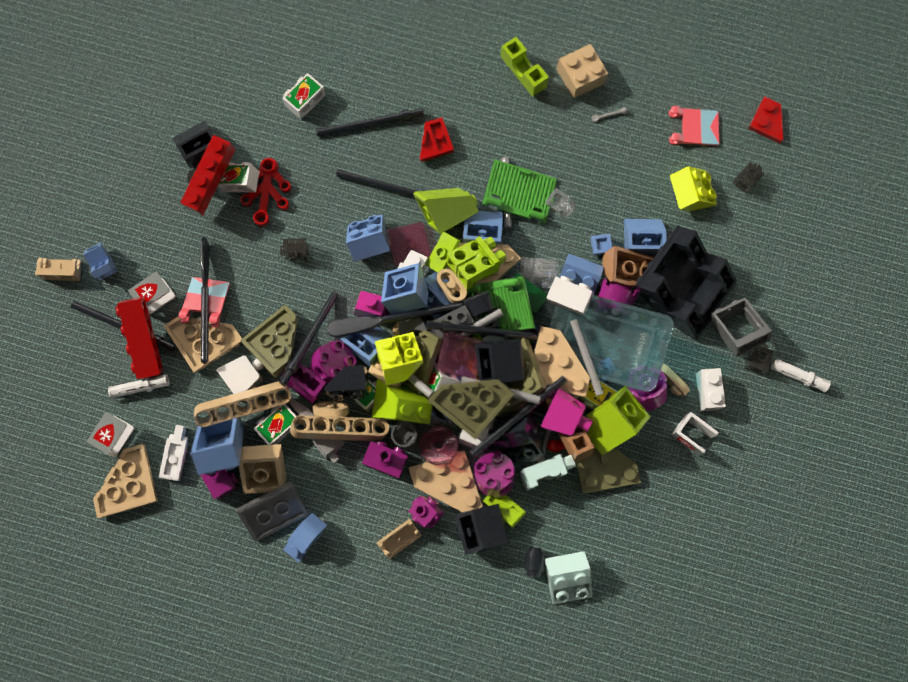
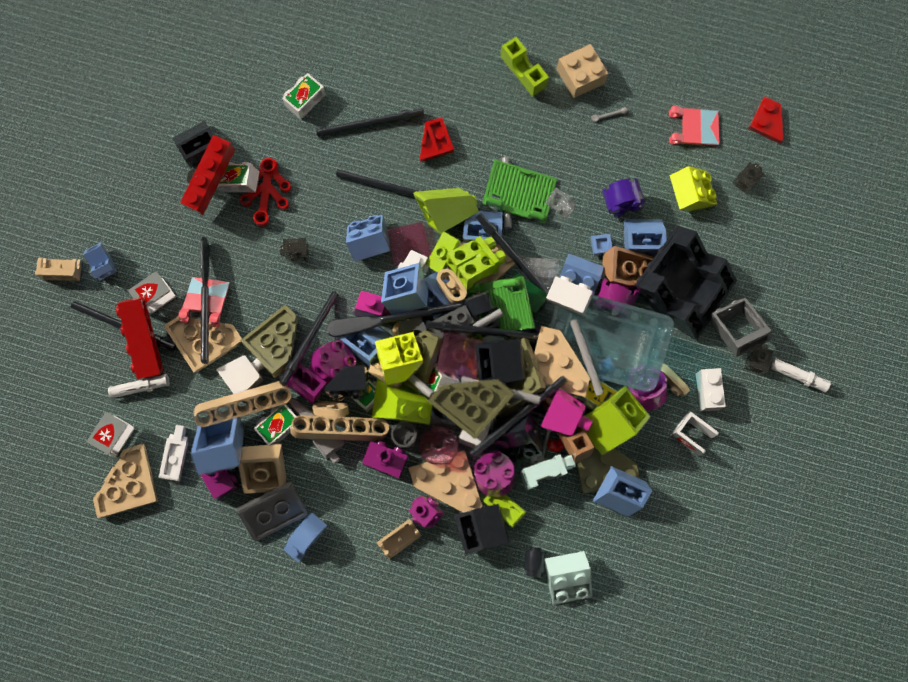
(490, 230): none -> black bar
(623, 197): none -> dark purple brick
(623, 492): none -> medium blue slope

